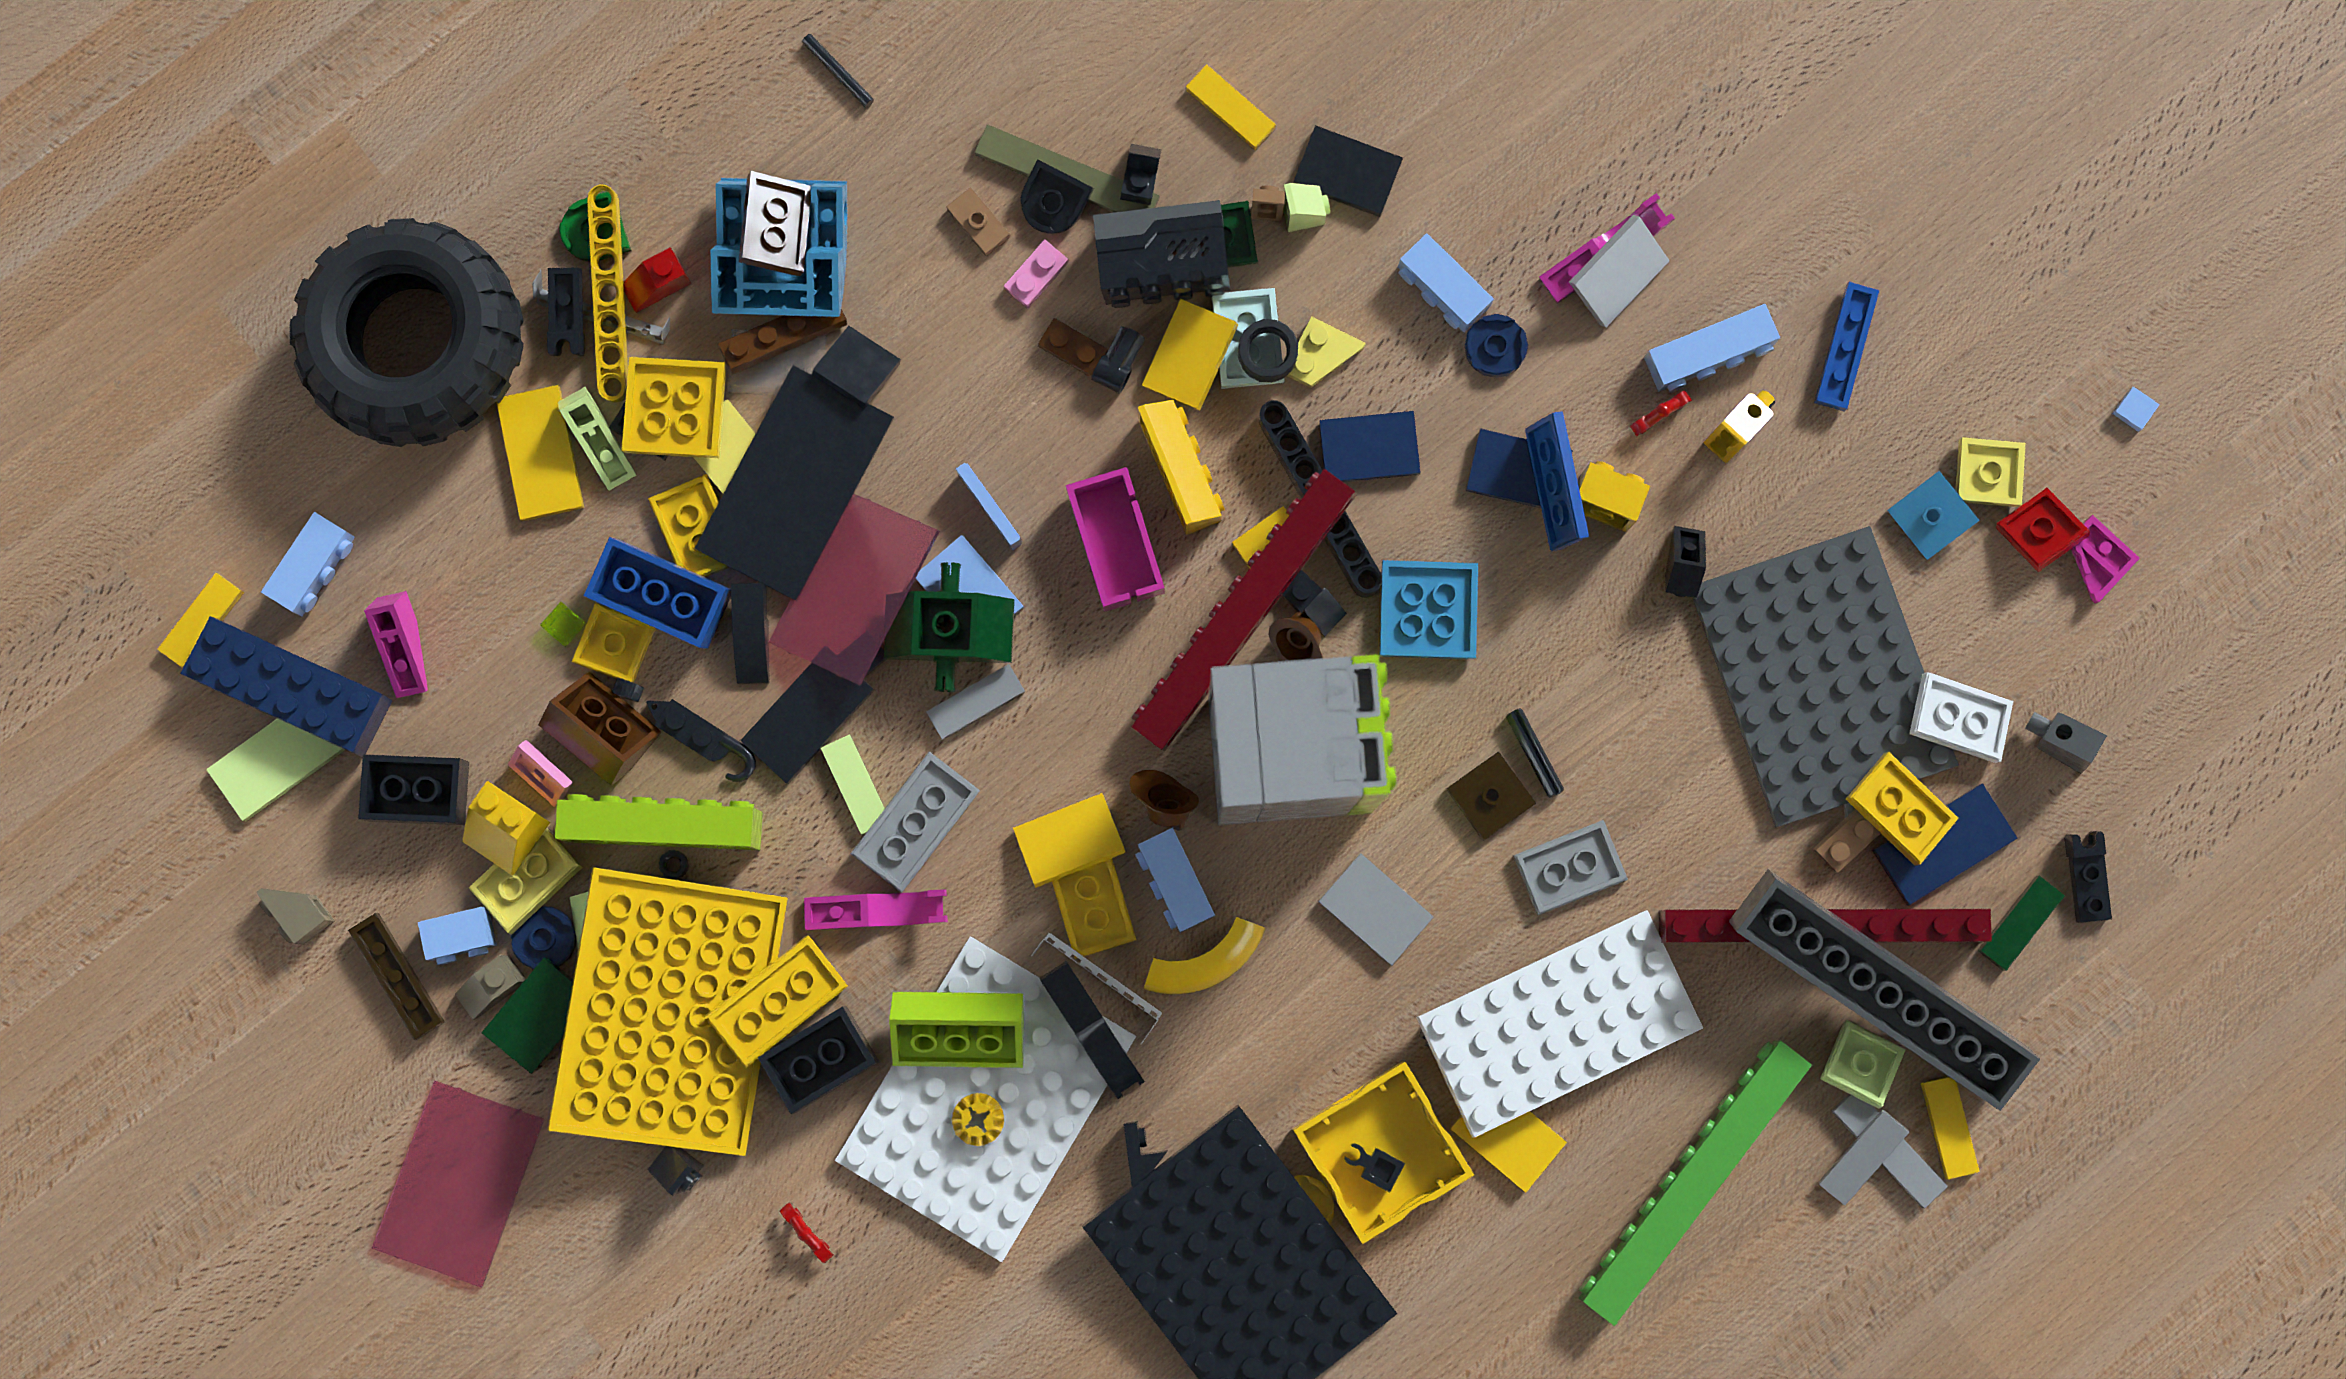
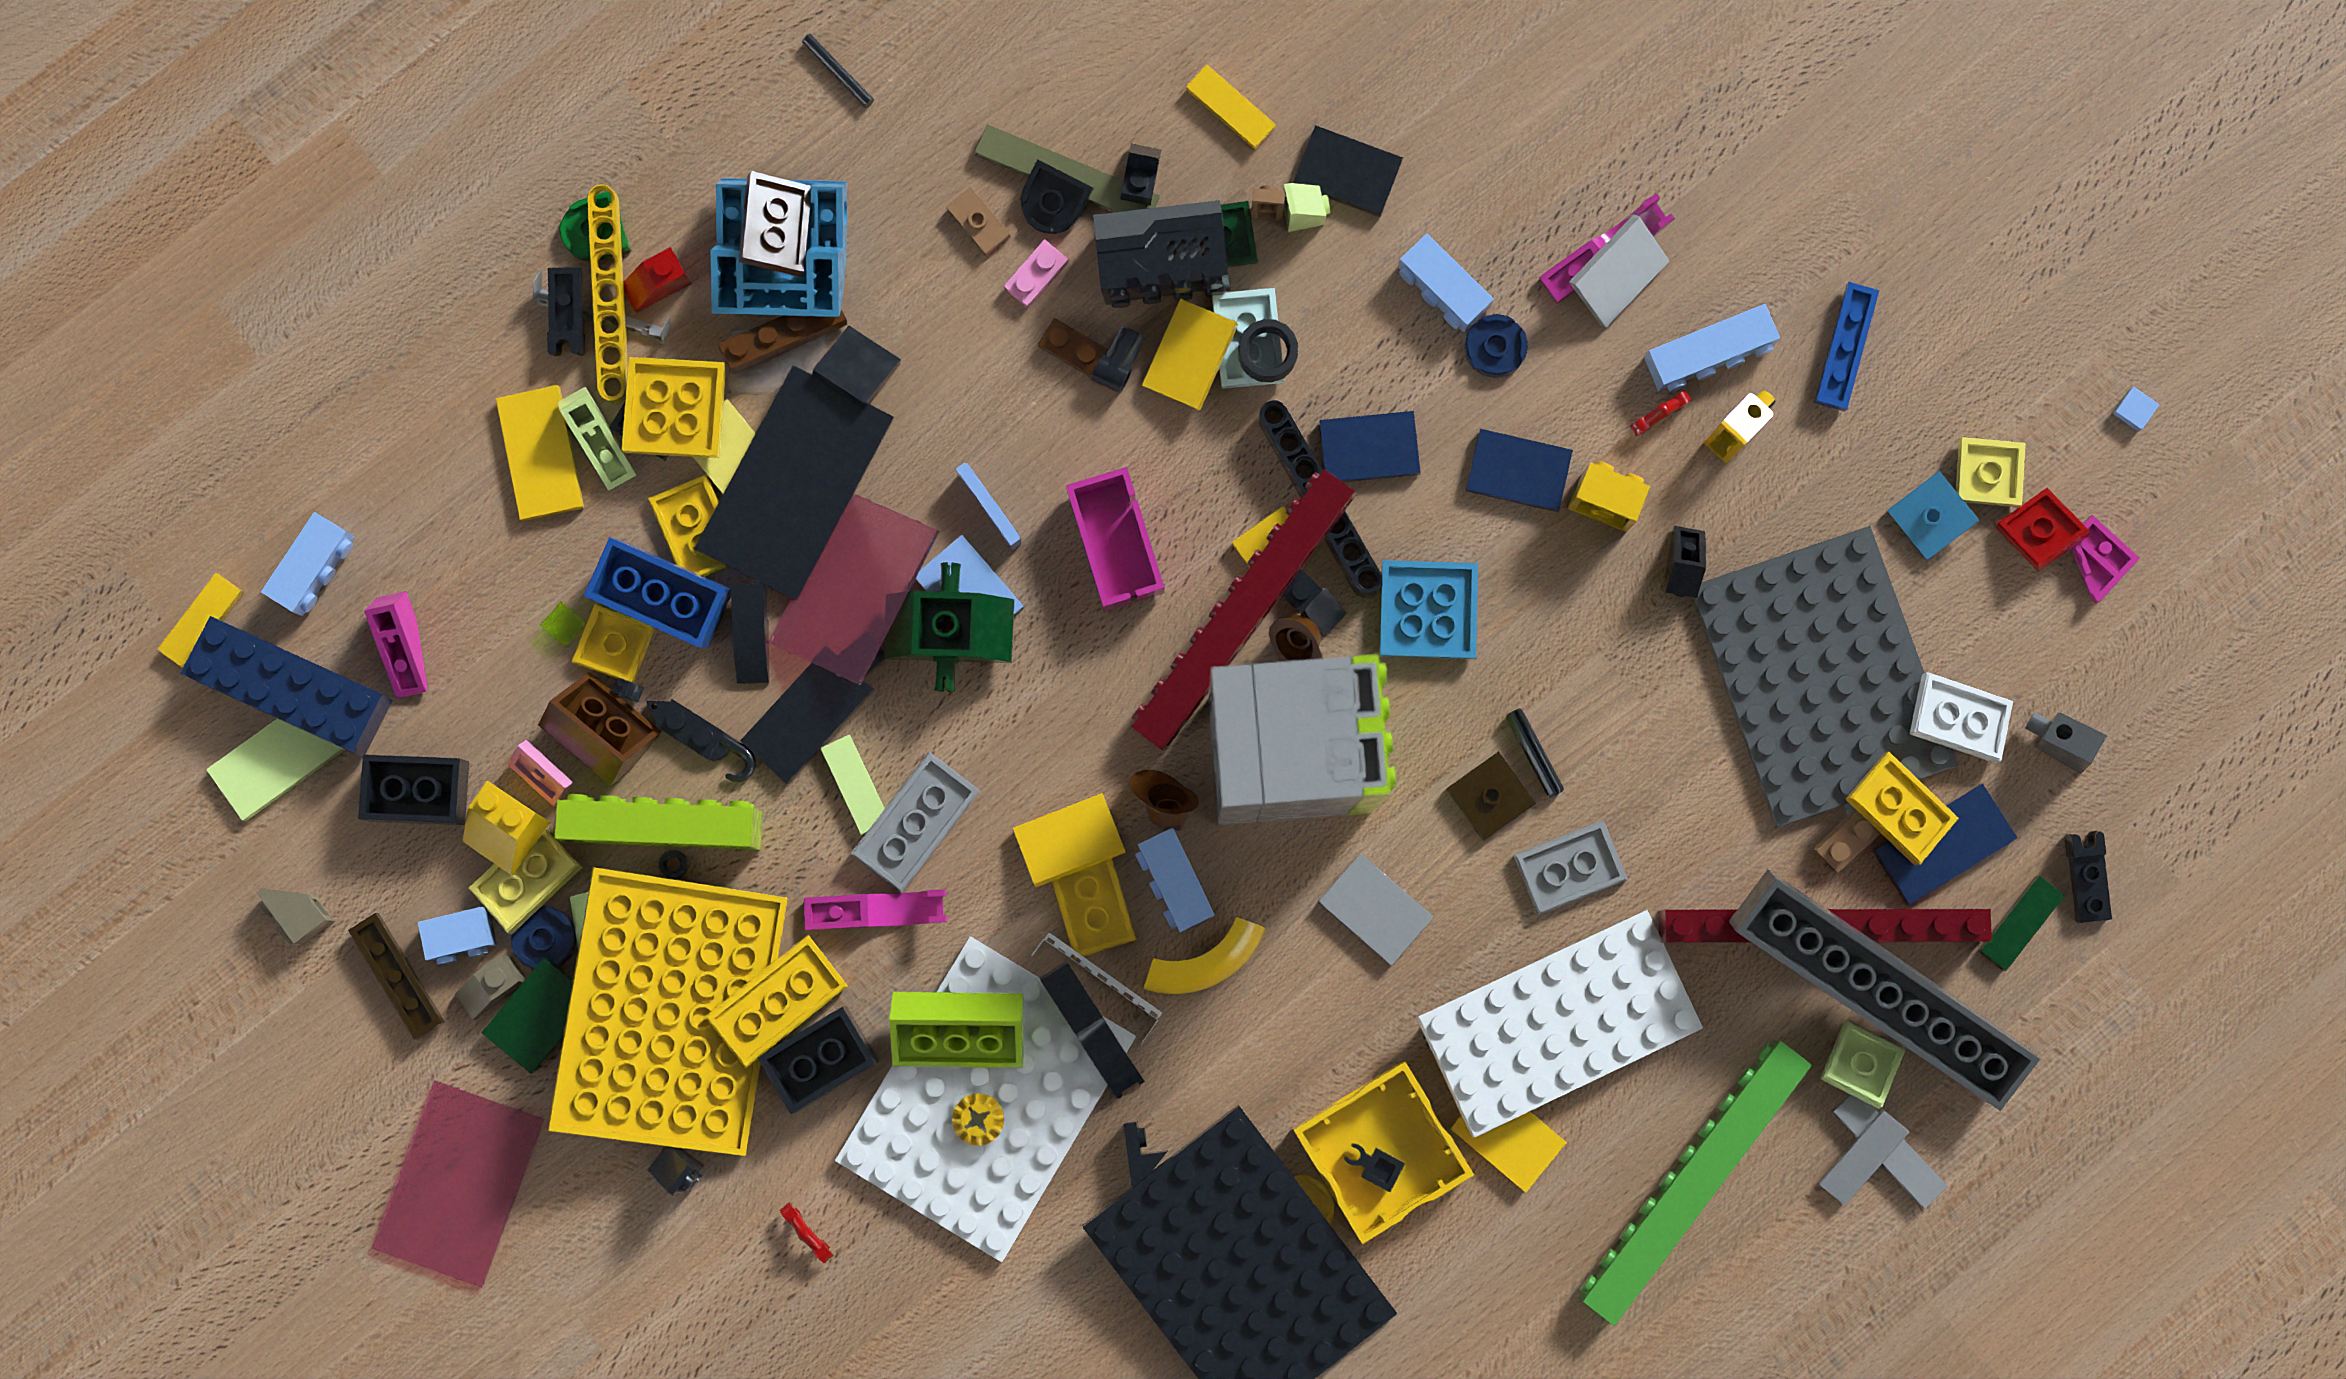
(364, 273): black tyre -> none
(975, 701): light grey tile -> none
(1179, 466): yellow slope -> none
(1322, 351): light yellow wing -> none
(1556, 481): blue tile -> none
(1950, 1127): yellow tile -> none

